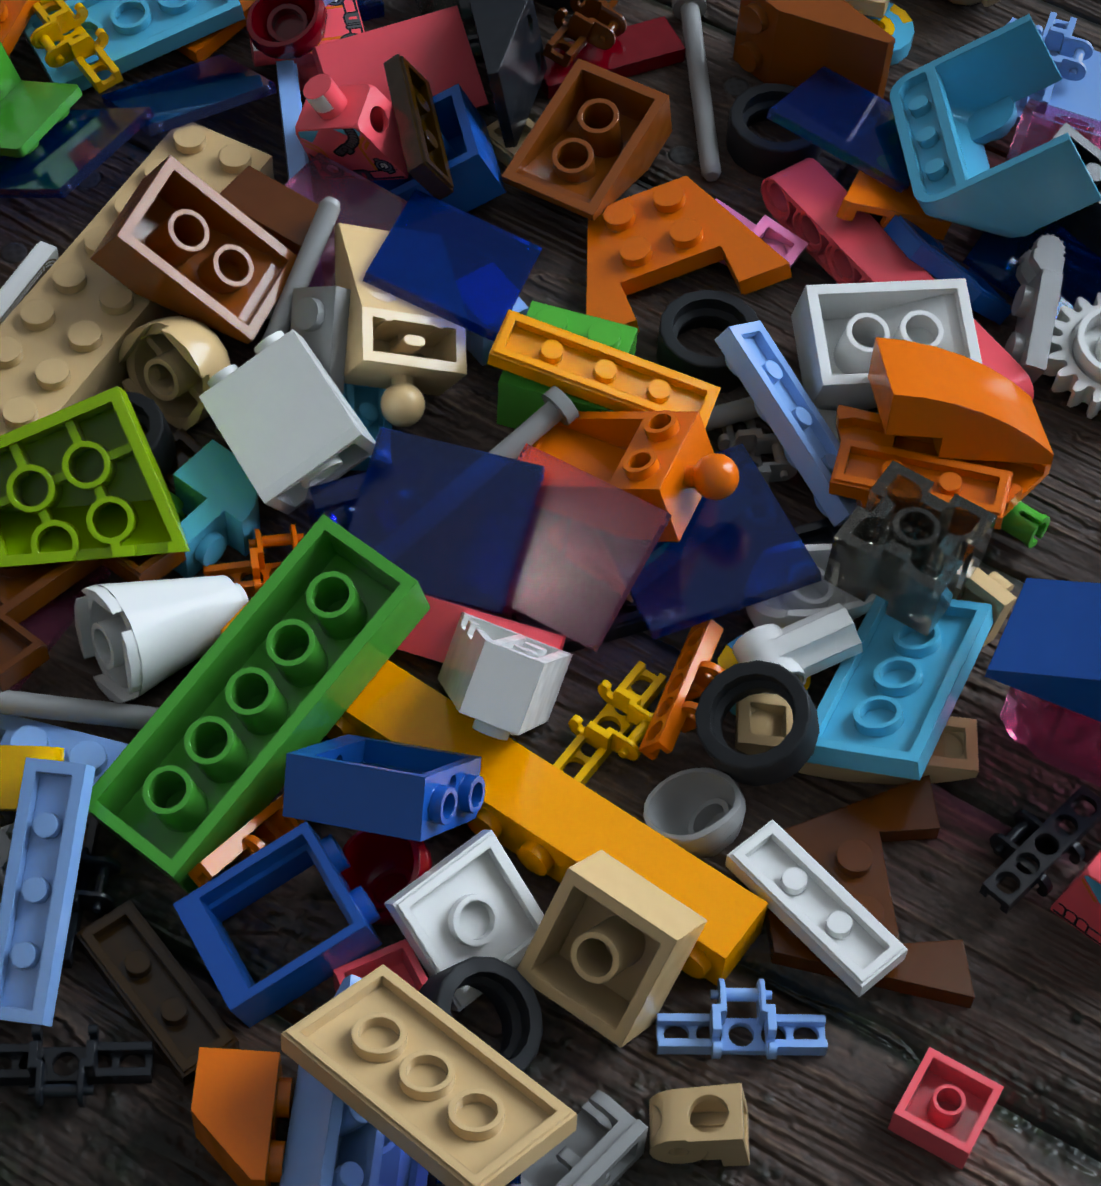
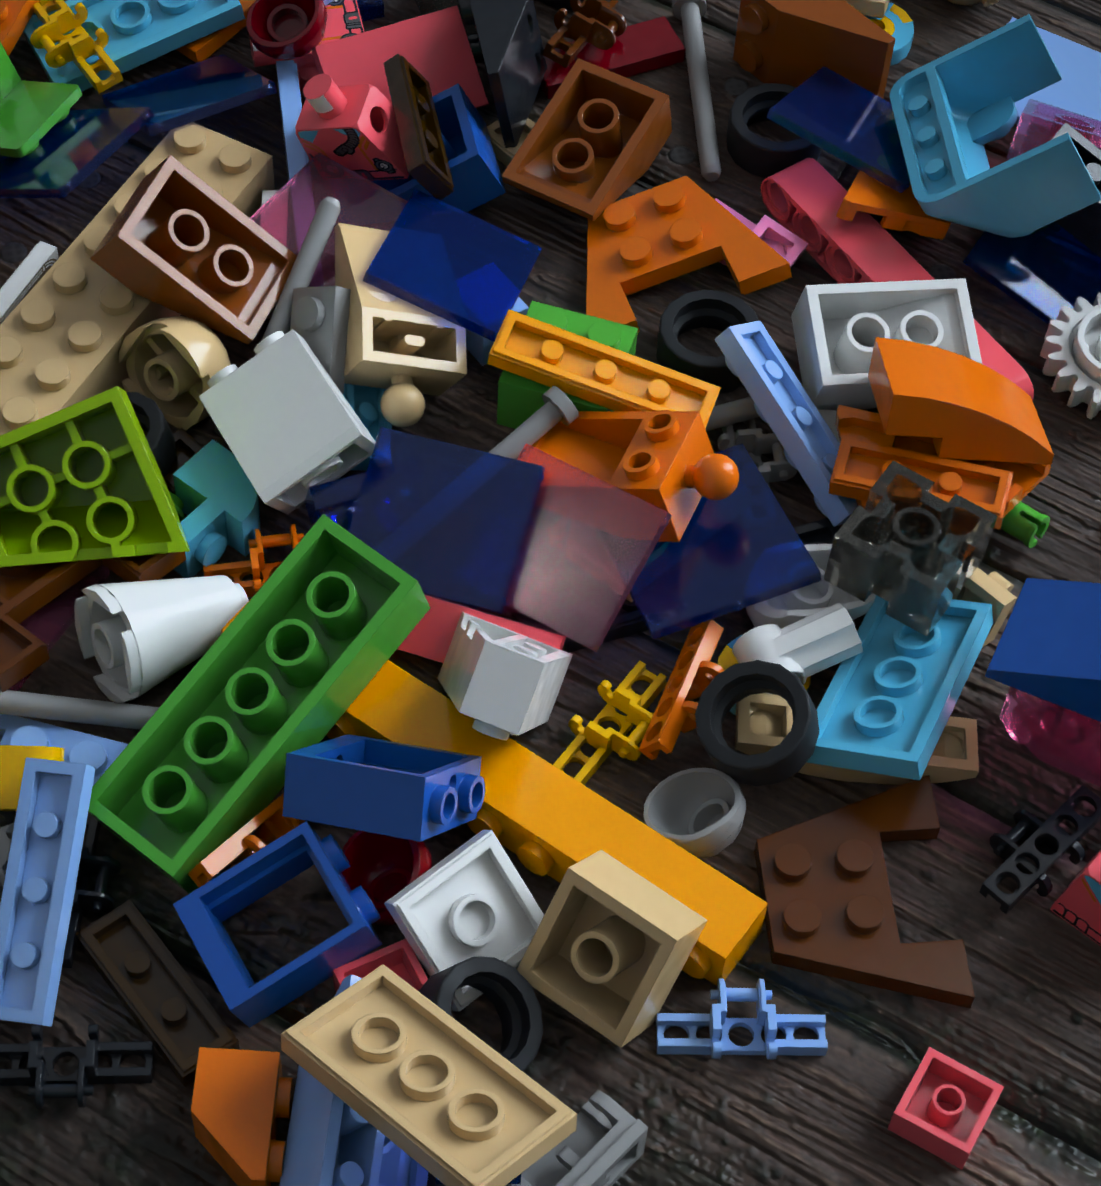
(272, 206): reddish brown tile -> none
(700, 1125): tan leg -> none
(816, 908): white tile -> none
(931, 256): blue tile -> none
(1036, 304): light grey hinge -> none
(1069, 54): light blue piece -> none

